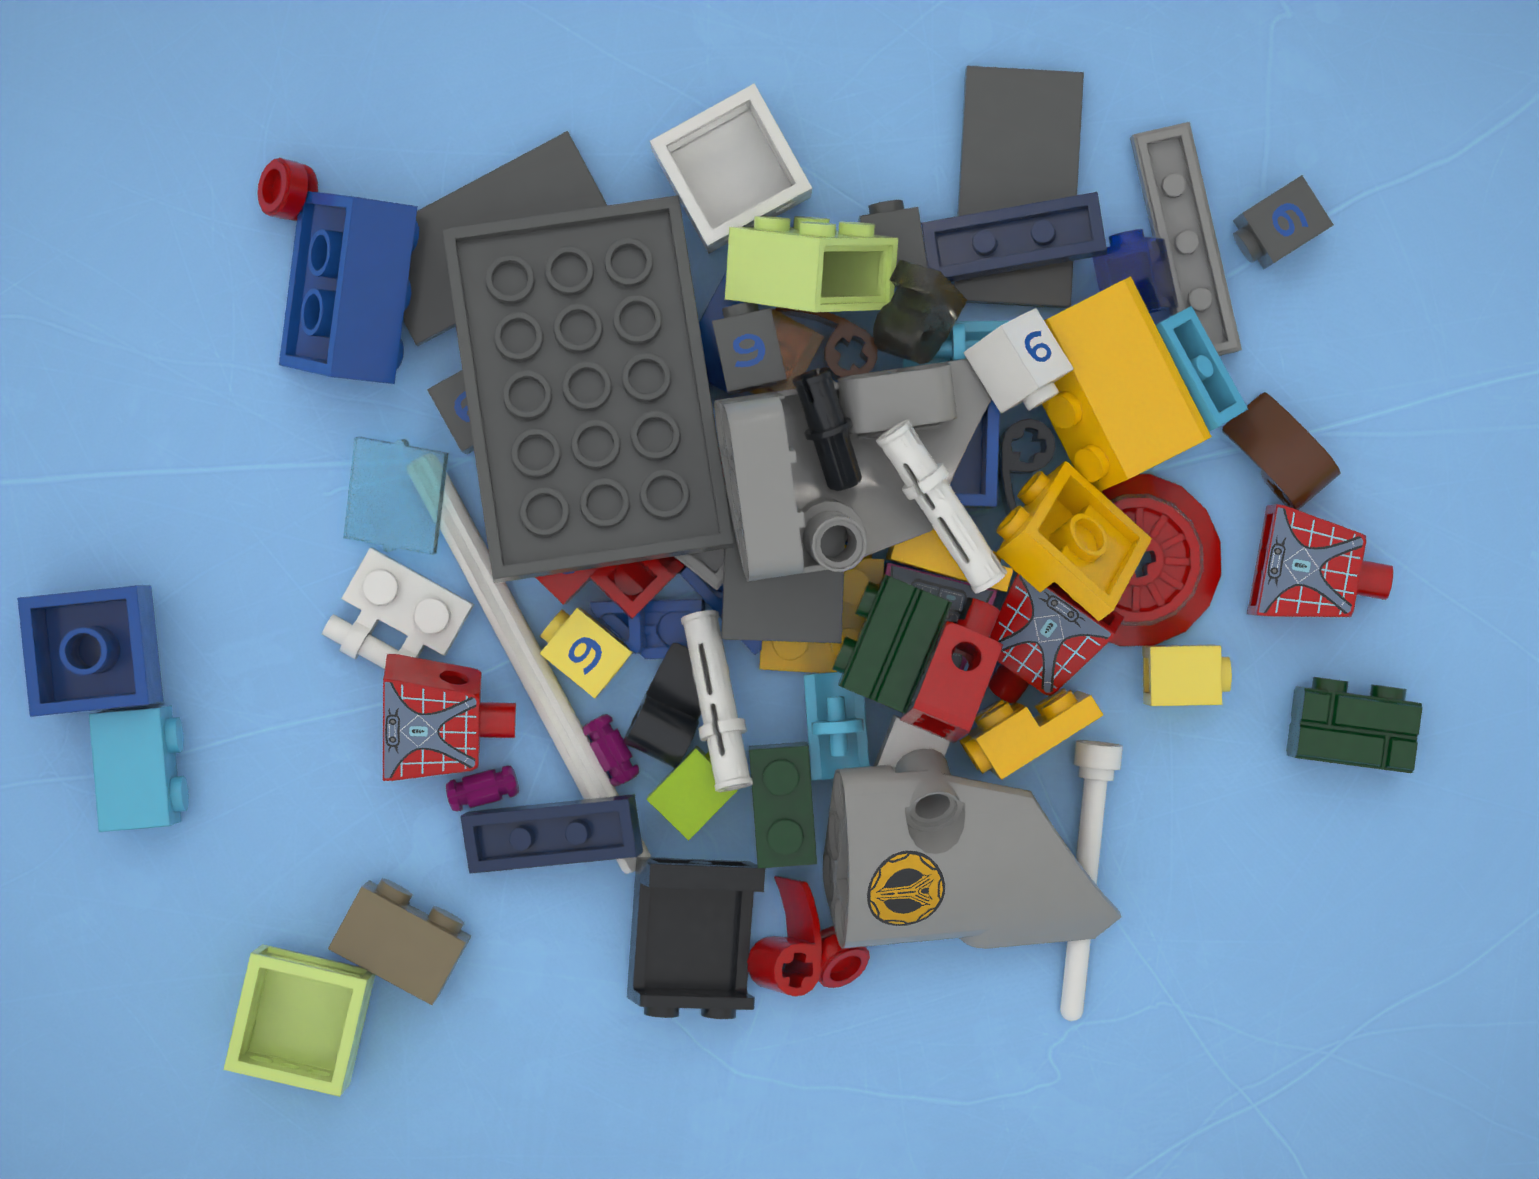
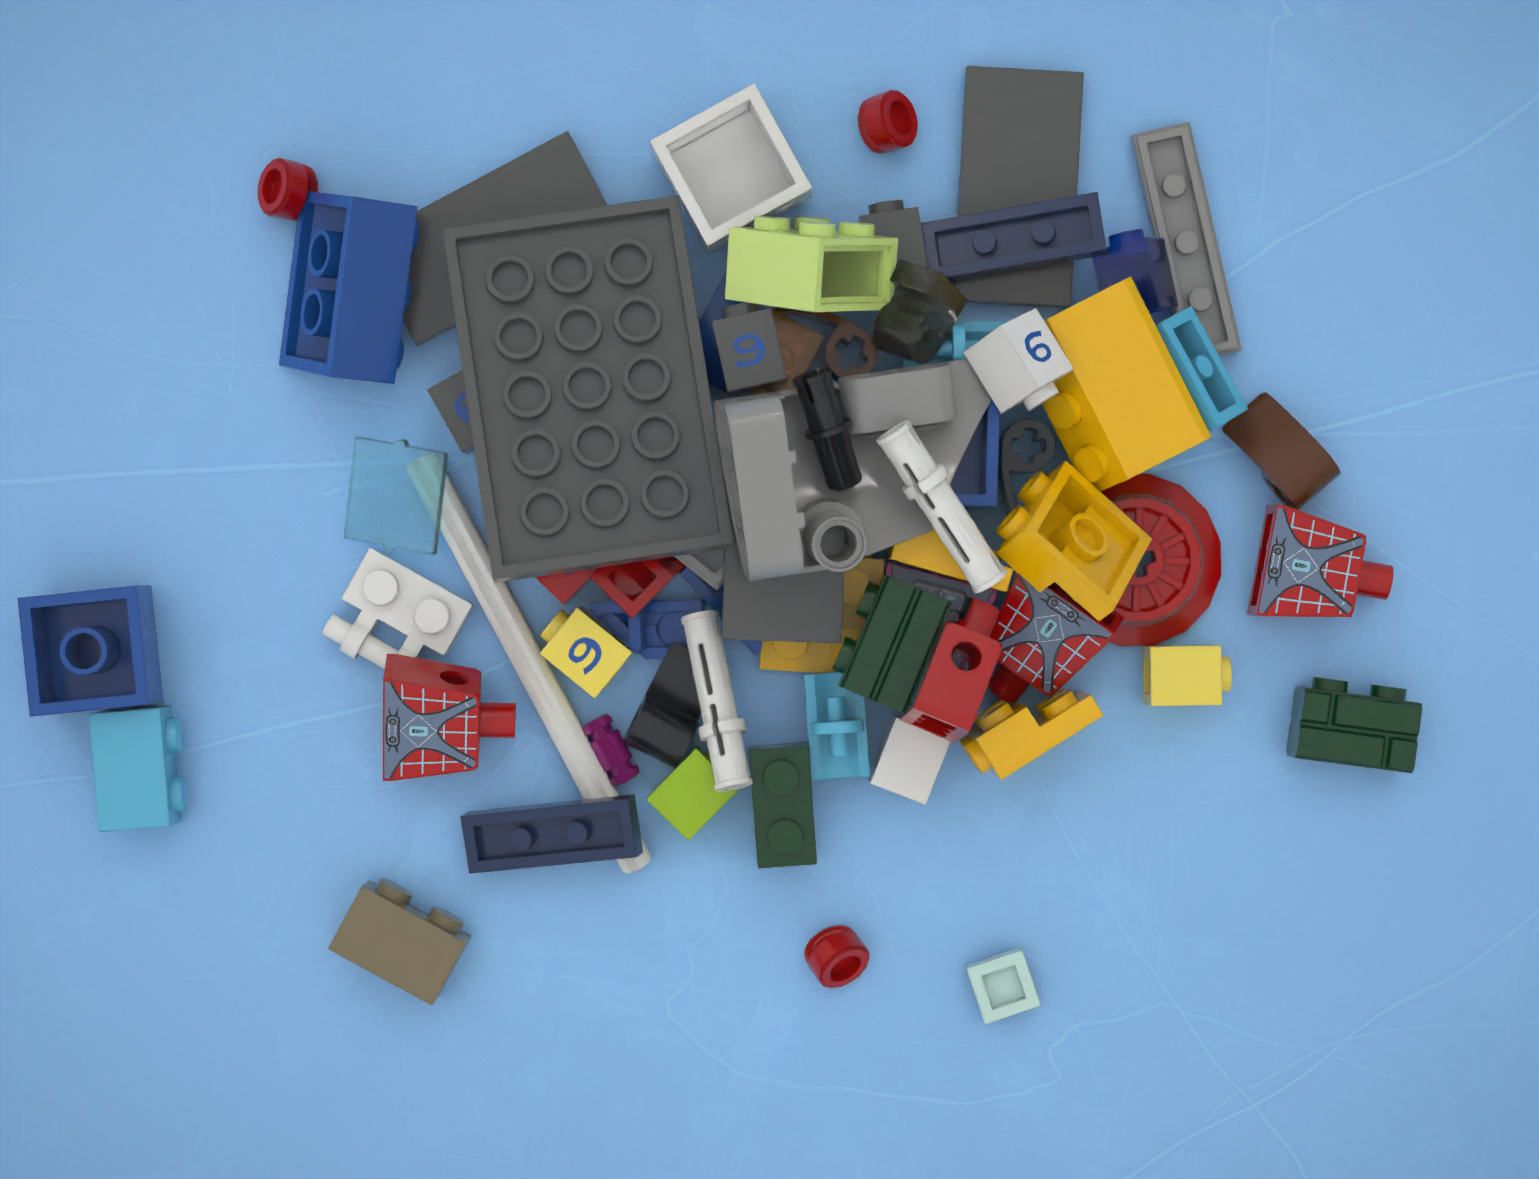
(299, 1020): yellowish green piece -> none
(482, 788): magenta piece -> none
(692, 935): black panel -> none
(799, 950): red panel -> none
(887, 122): none -> red tile
(950, 860): light grey panel -> none
(1002, 985): none -> light aqua plate
(1097, 766): white piece -> none
(1280, 223): dark grey brick -> none

